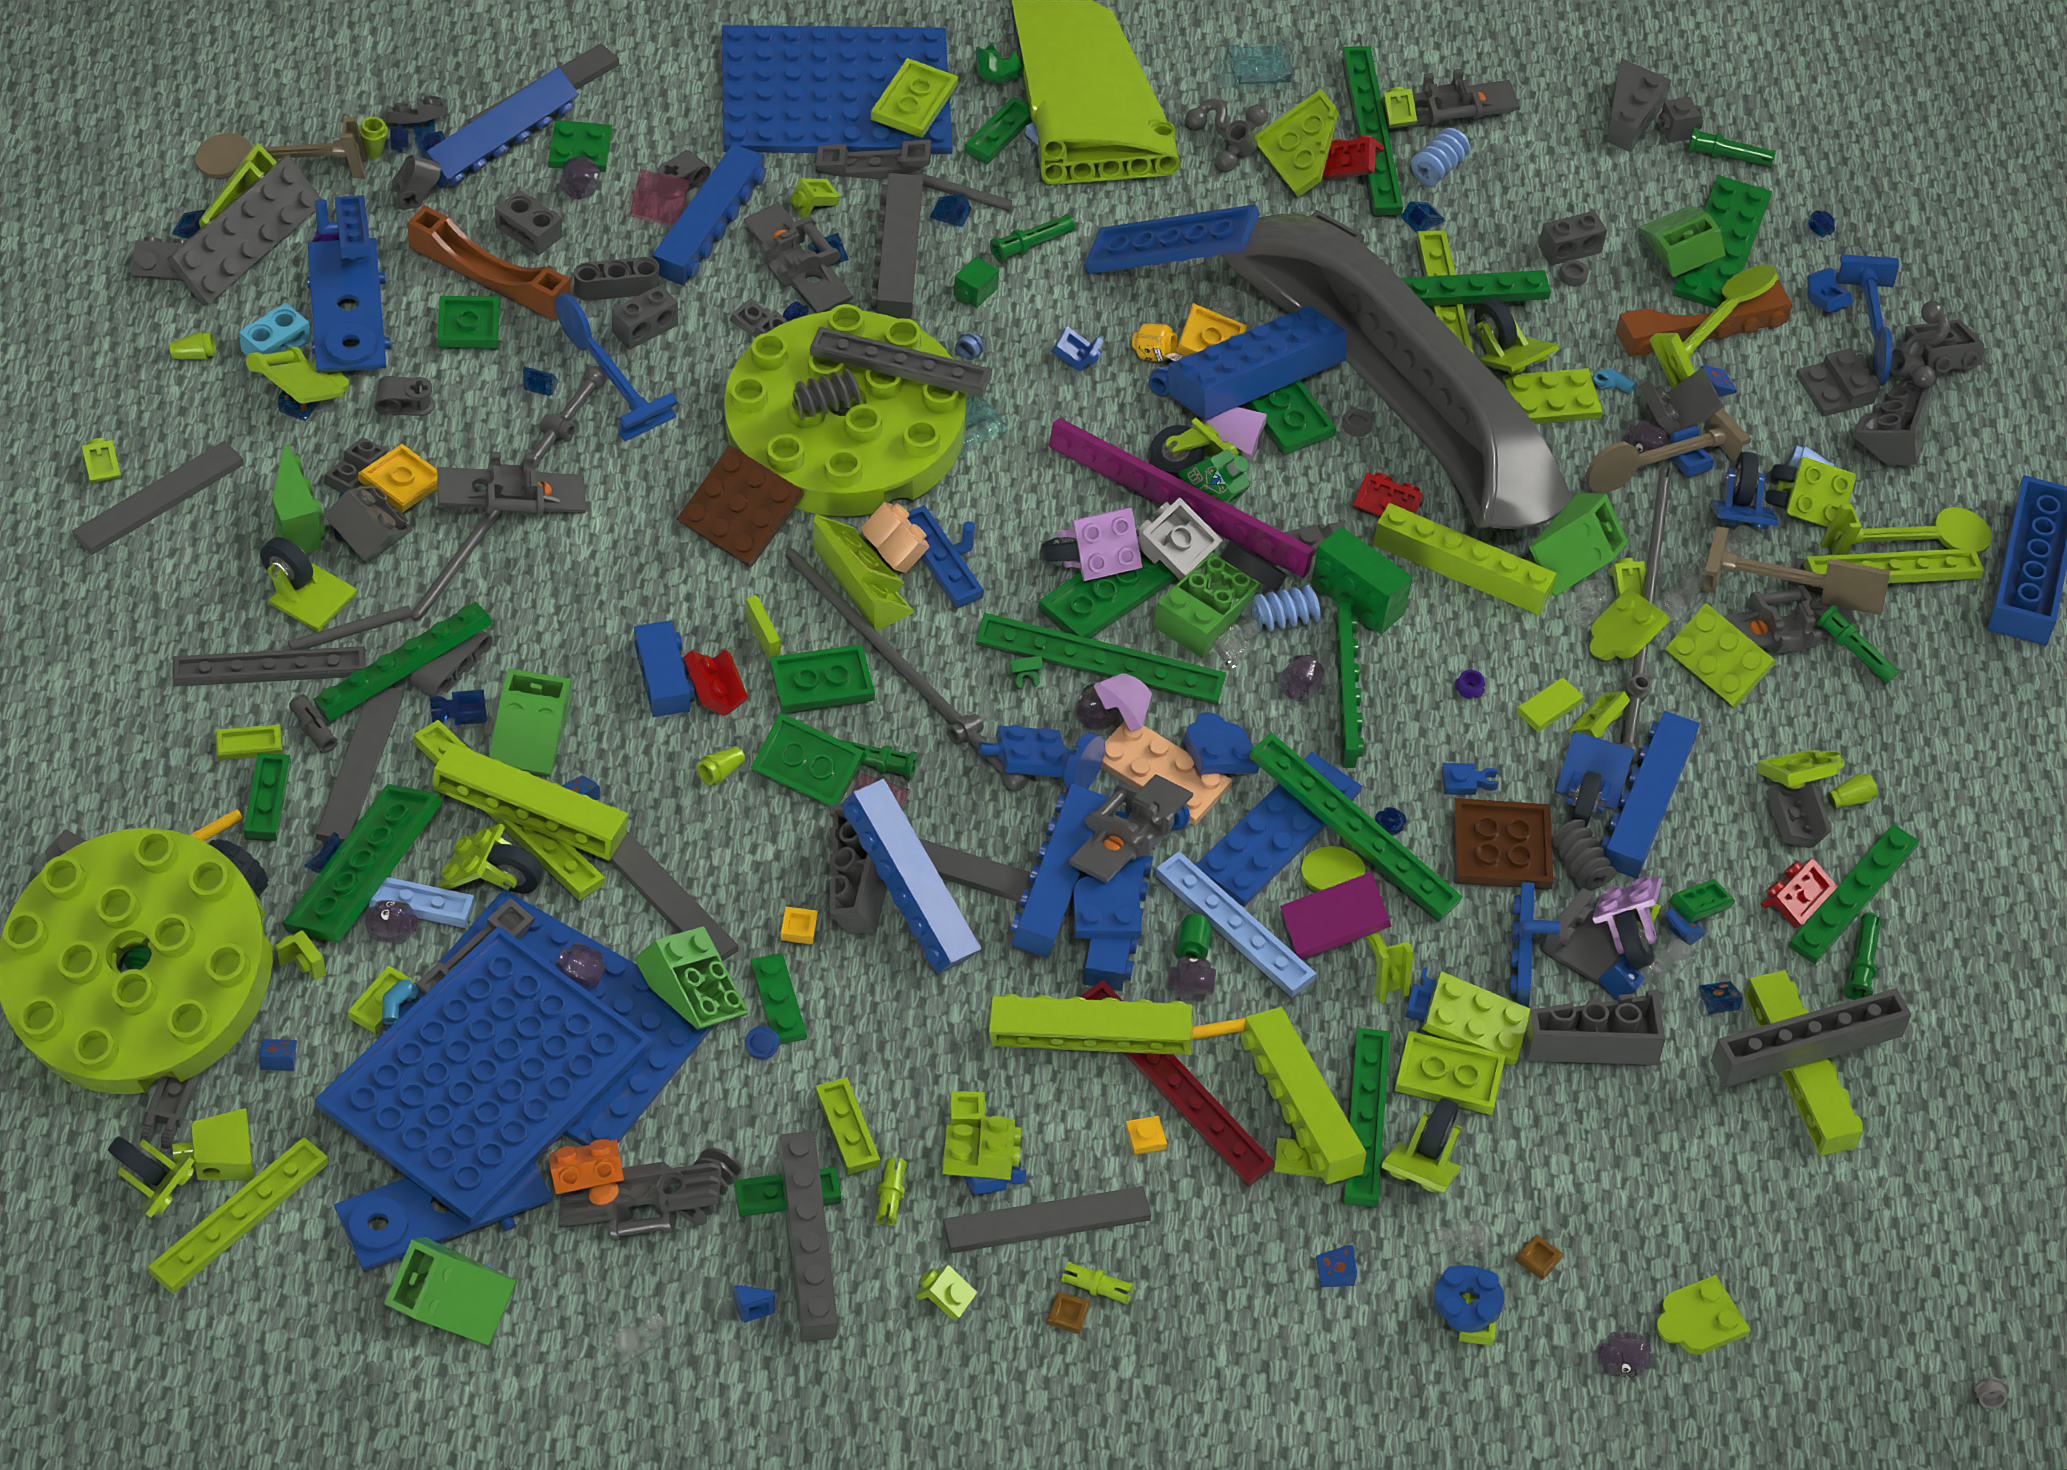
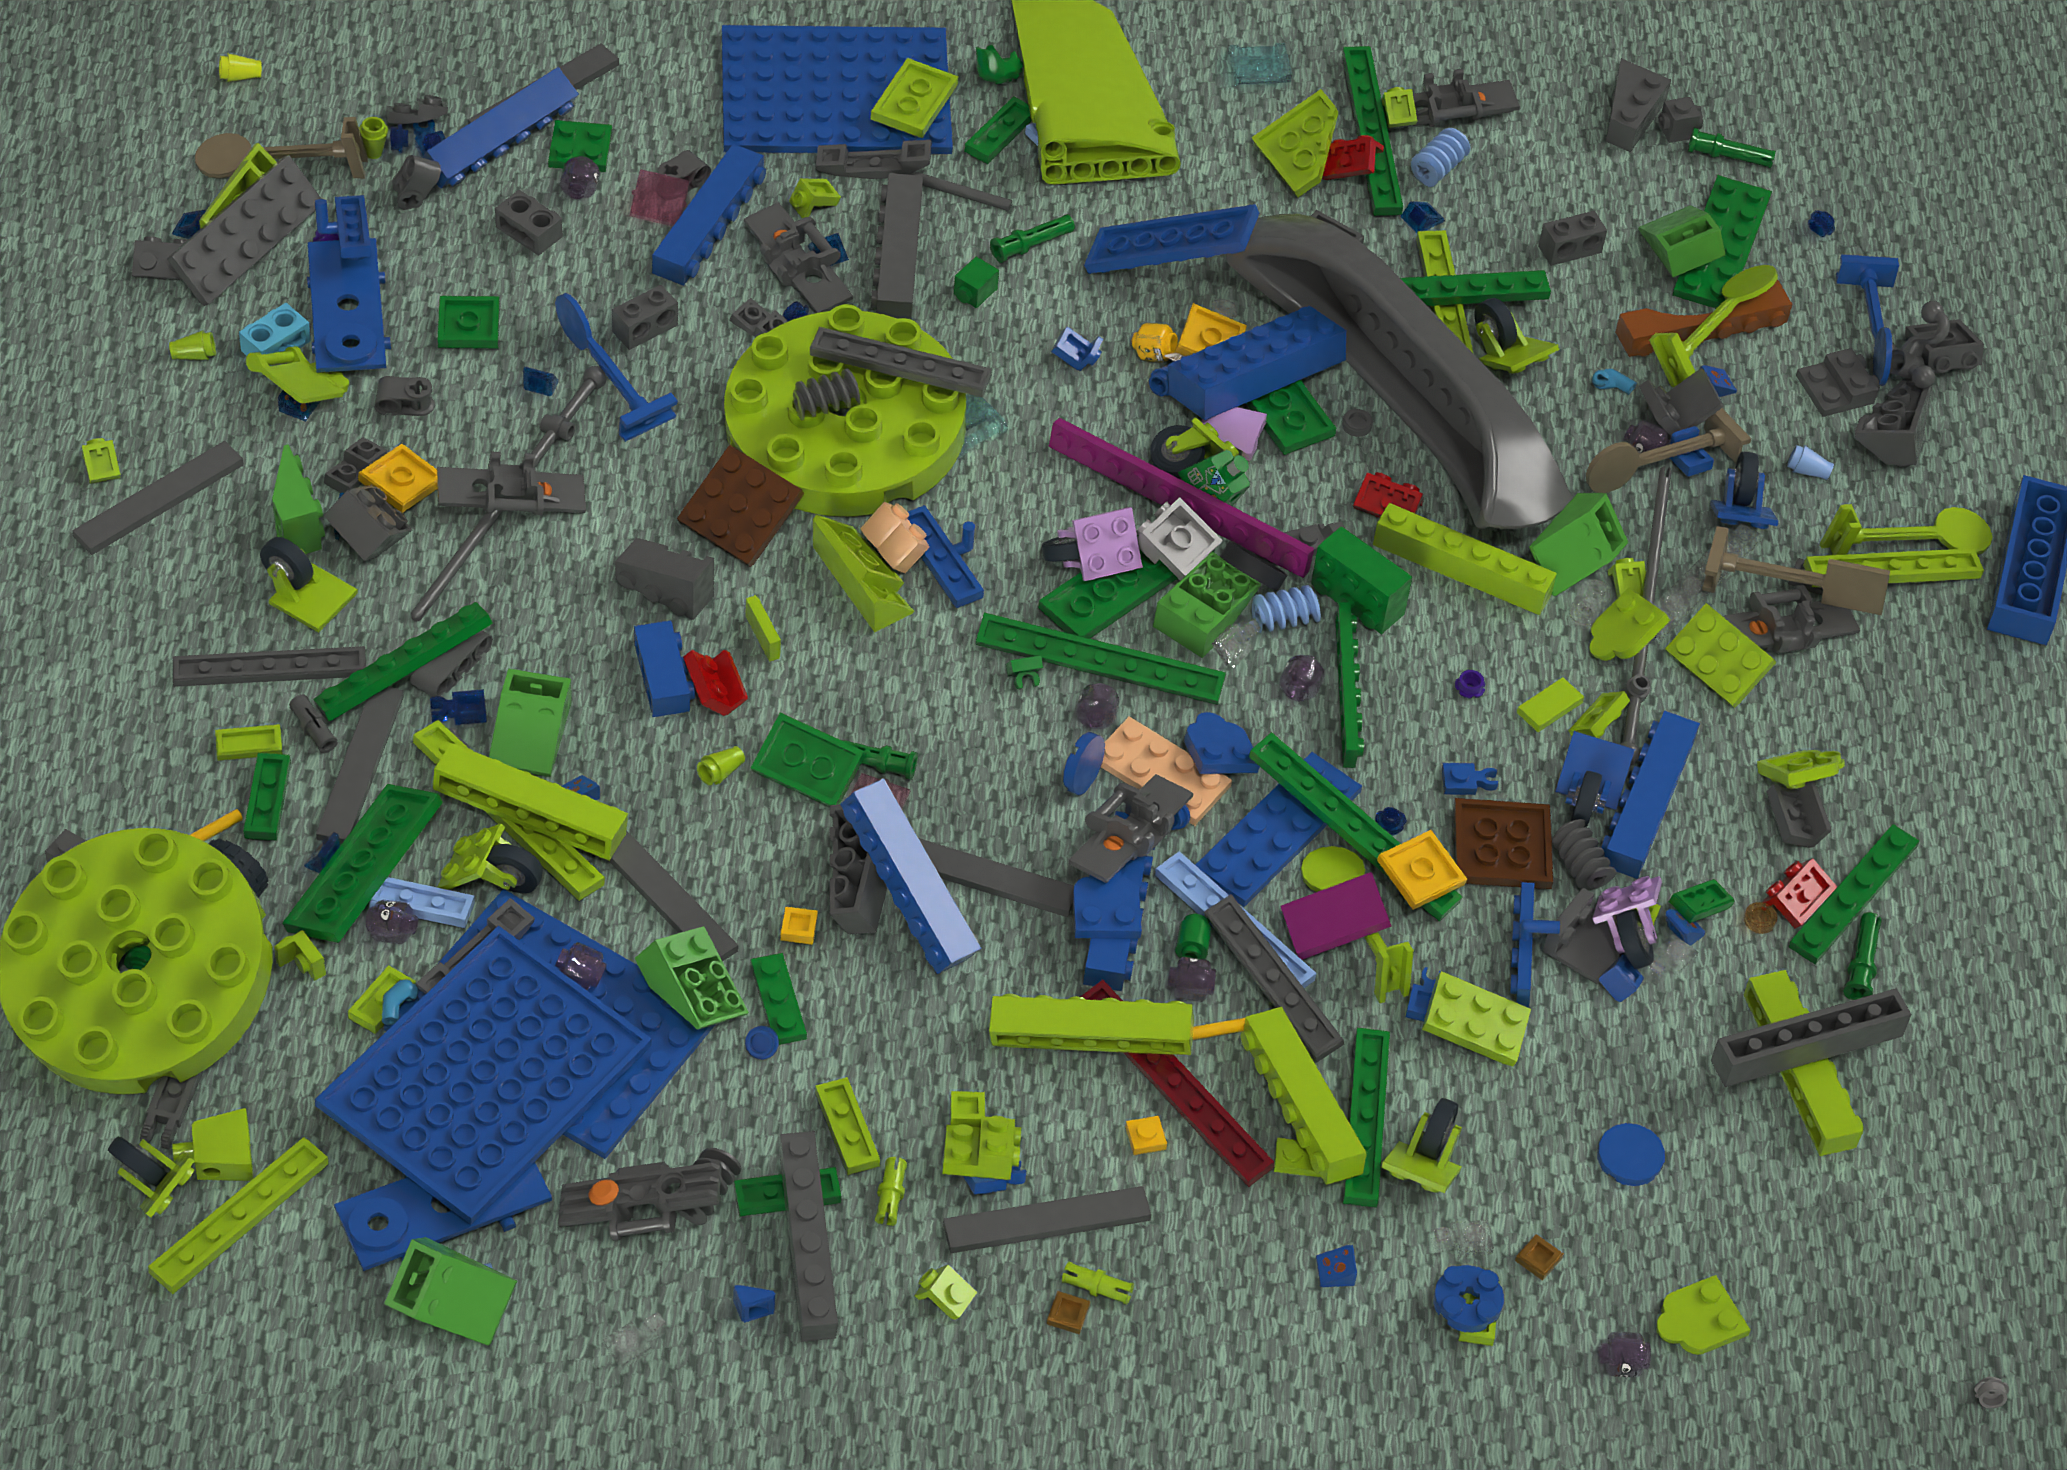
(239, 68): none -> neon yellow cone
(277, 1054): blue slope -> none
(350, 628): dark grey bar -> none
(445, 243): dark orange arch -> none
(586, 1166): orange plate -> none
(615, 278): dark grey beam -> none
(667, 577): none -> dark grey wedge
(822, 678): green plate -> none
(952, 210): clear blue slope -> none
(964, 727): dark grey bar -> none
(969, 343): medium blue plate -> none
(1029, 750): blue plate -> none
(1055, 877): blue brick -> none
(1128, 695): lavender slope -> none
(1238, 132): dark grey piece -> none
(1274, 977): none -> dark grey tile
(1422, 869): none -> yellow plate
(1450, 1070): lime plate -> none
(1555, 395): lime plate -> none
(1573, 273): dark grey tile -> none
(1598, 1032): dark grey wedge -> none
(1631, 1154): none -> blue tile
(1721, 997): slope -> none
(1760, 917): none -> clear orange tile
(1811, 490): lime plate -> none
(1825, 293): blue bracket -> none
(1847, 635): green pin -> none
(1855, 791): lime cone -> none

